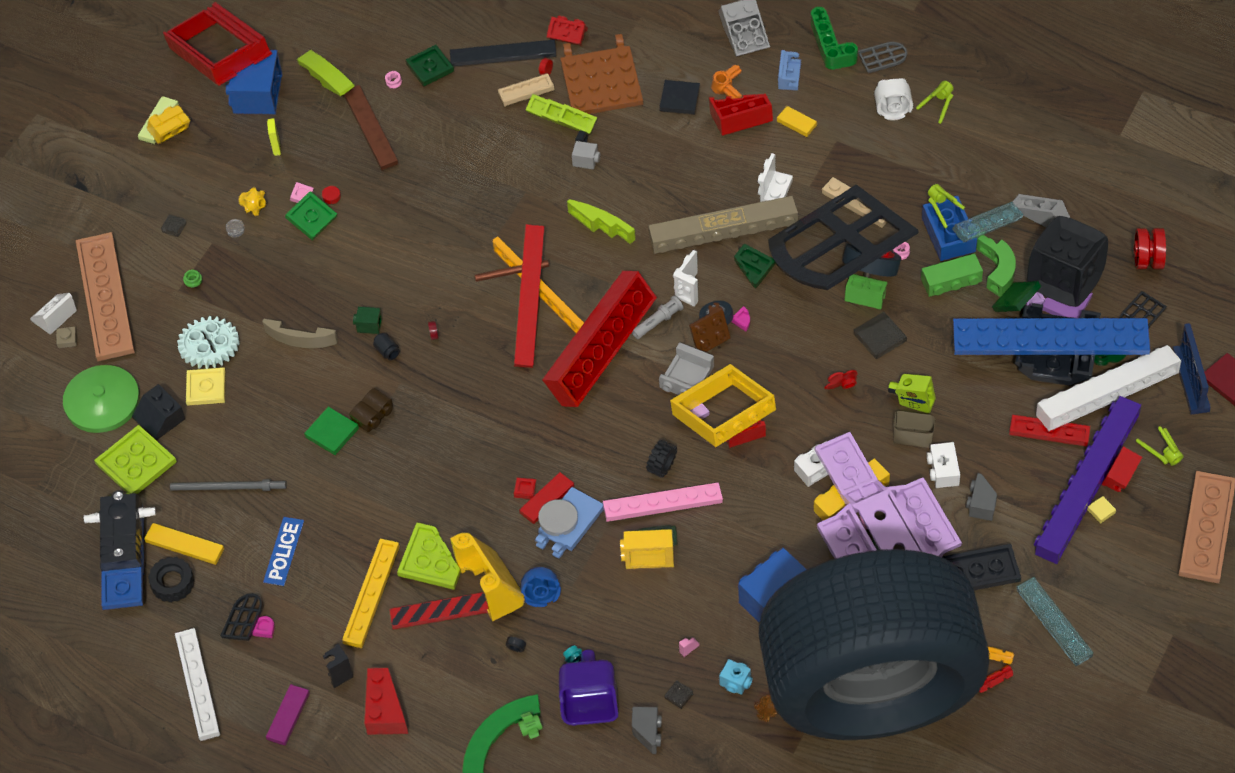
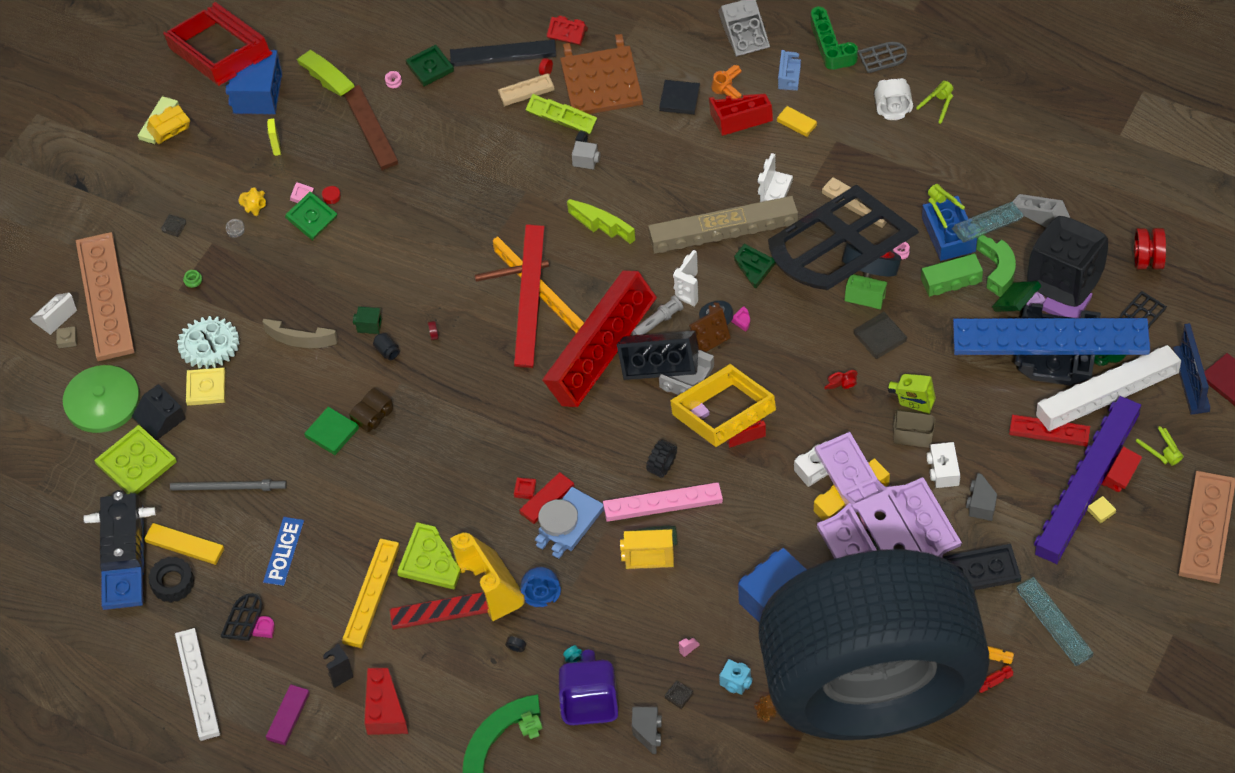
(658, 354): none -> black slope

